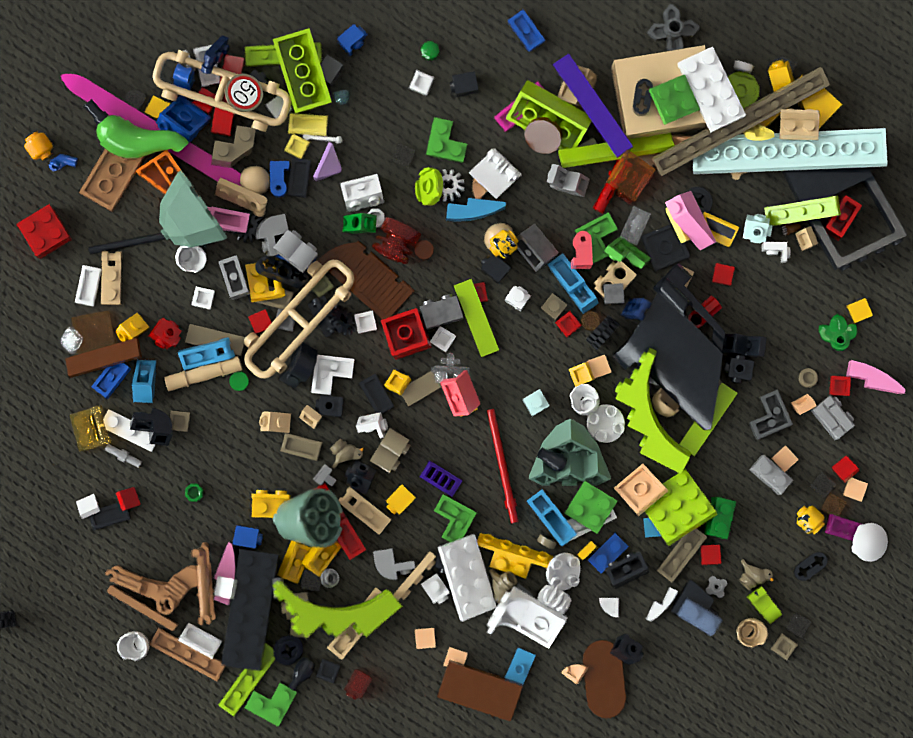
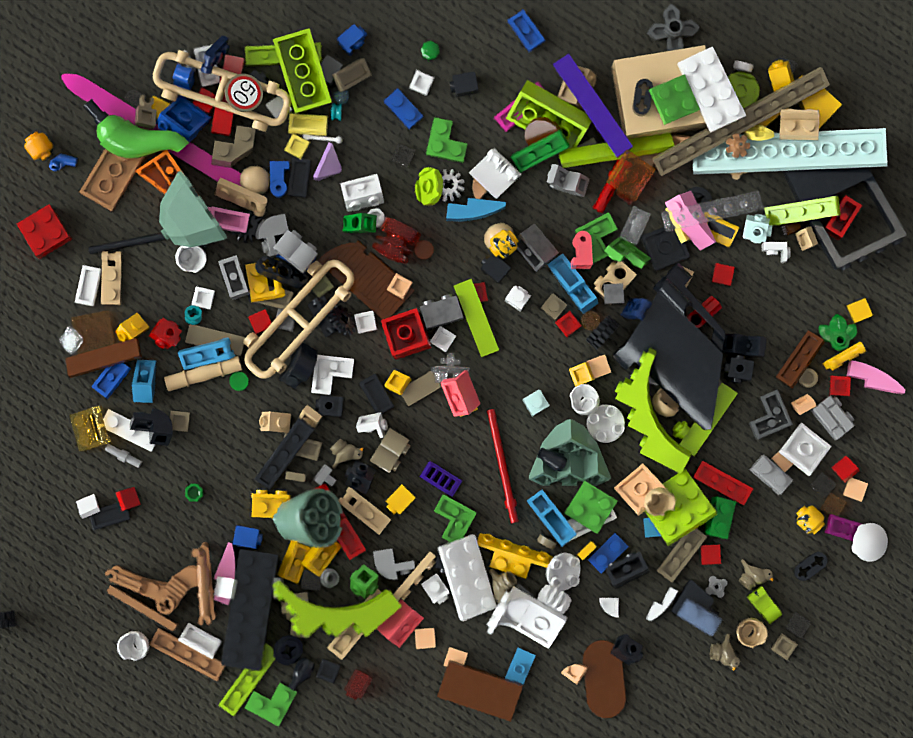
(145, 116): none -> dark tan plate
(193, 320): none -> teal bush
(284, 453): none -> black tile
(295, 476): none -> dark tan tile
(336, 111): none -> teal bush
(351, 75): none -> dark tan tile
(364, 582): none -> bright green brick
(399, 286): none -> light nougat tile
(400, 624): none -> coral panel
(403, 108): none -> blue plate
(540, 151): none -> green tile
(659, 501): none -> tan hair
(681, 430): none -> lime plate
(712, 211): none -> clear tile
(722, 483): none -> red plate
(724, 653): none -> dark tan animal
(737, 145): none -> medium nougat plant
(800, 359): none -> reddish brown plate
(805, 449): none -> white plate
(848, 354): none -> yellow plate

